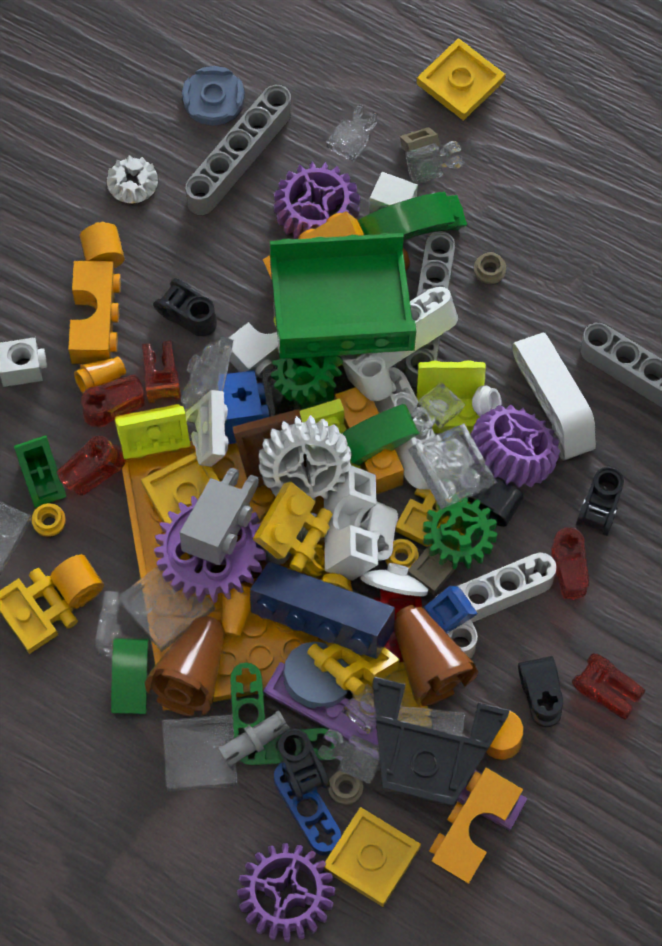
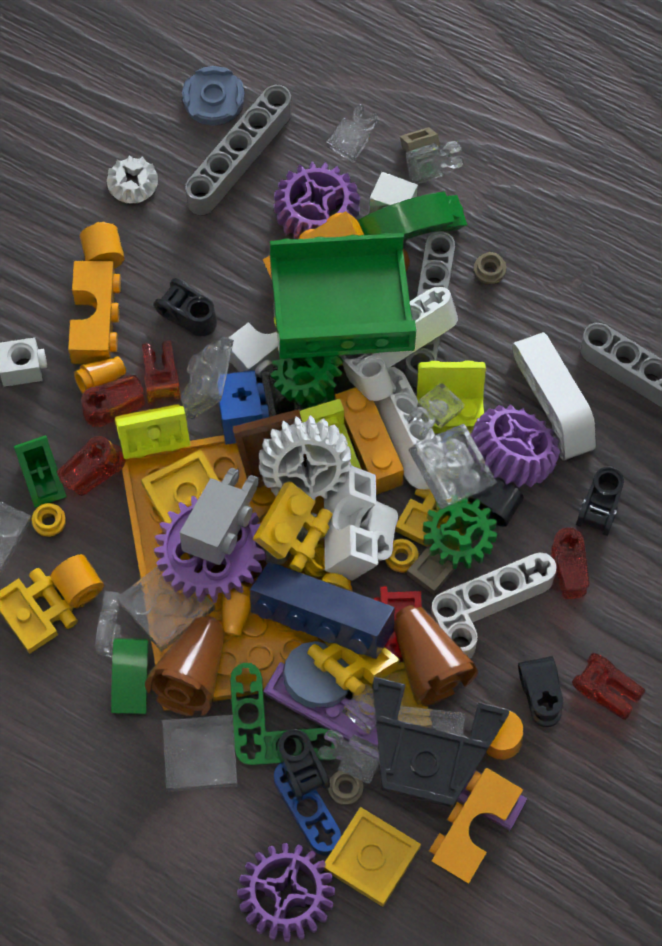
(209, 418): white wing -> none
(254, 738): light grey pin -> none
(380, 432): green slope -> none
(395, 580): white dish -> none
(451, 609): blue slope -> none
(460, 79): yellow plate -> none
(485, 399): white plate -> none

